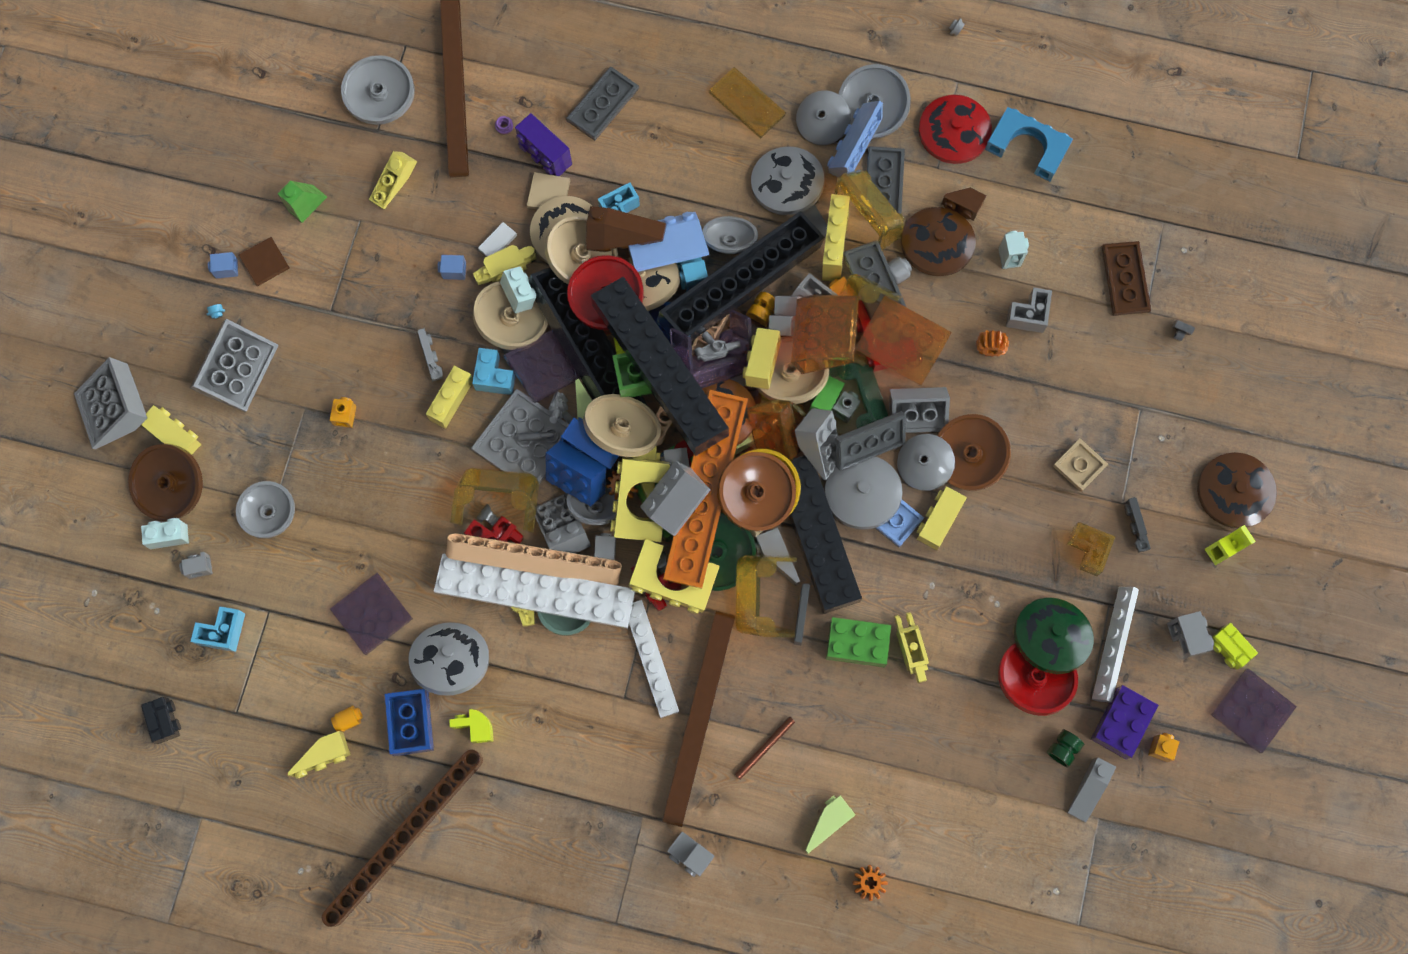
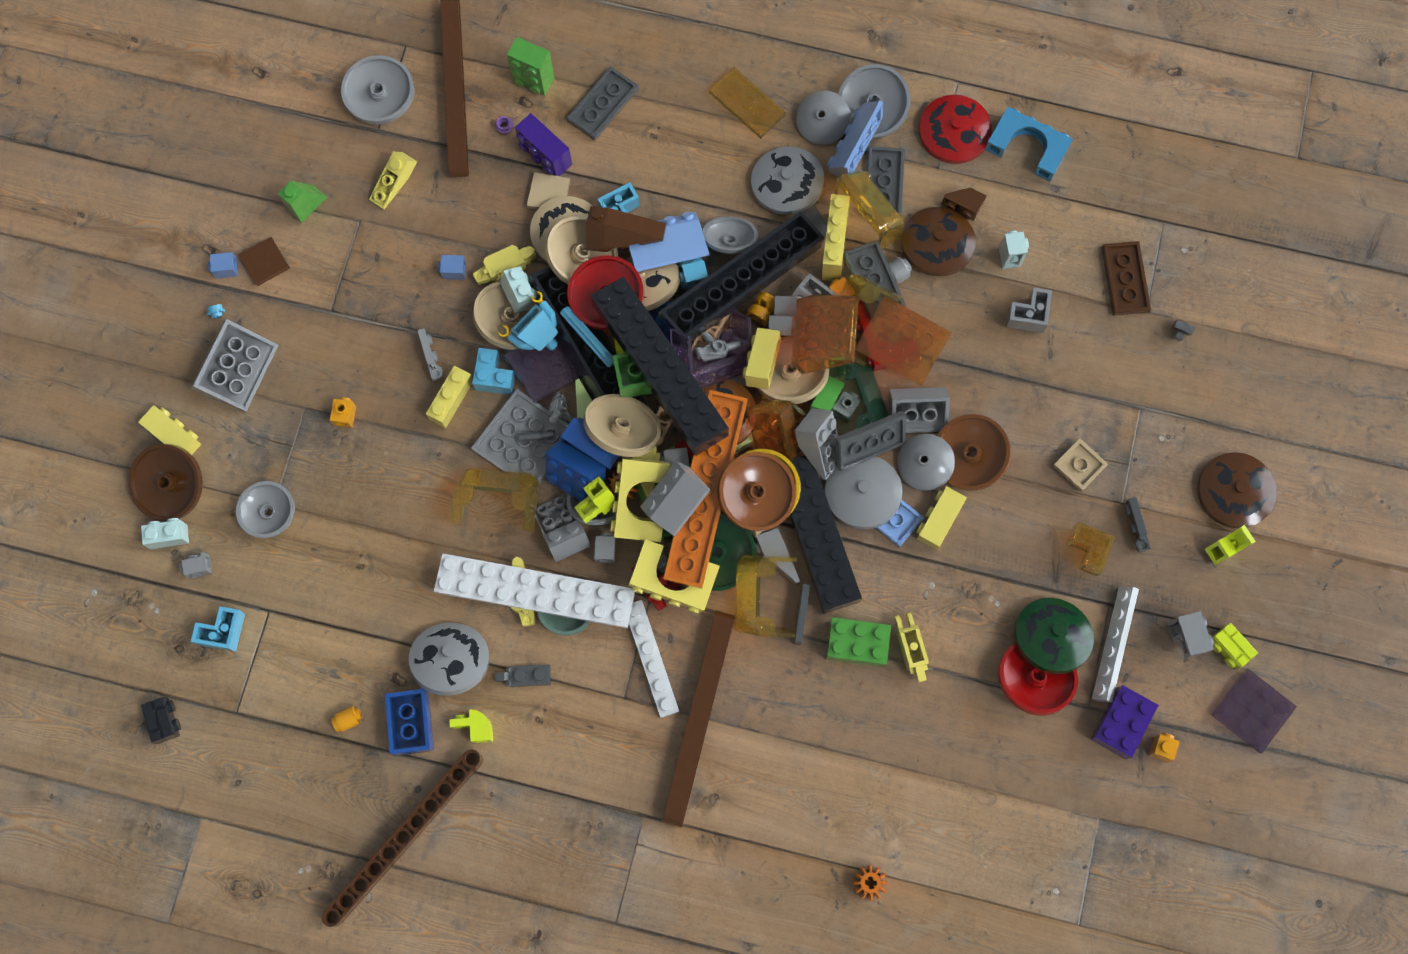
(110, 403): light grey slope -> none
(325, 751): light yellow slope -> none
(371, 614): clear purple plate -> none
(497, 240): white tile -> none
(501, 528): red hips -> none
(525, 676): none -> dark grey hinge
(530, 66): none -> bright green brick
(532, 559): light nougat beam -> none
(535, 328): none -> medium azure torso
(587, 336): none -> medium azure axle
(599, 500): none -> neon yellow brick
(690, 854): light grey brick -> none
(764, 748): copper bar -> none
(831, 819): yellowish green slope -> none
(956, 27): light grey plate -> none
(992, 343): orange gear -> none
(1065, 748): dark green wheel -> none
(1091, 788): light grey slope -> none

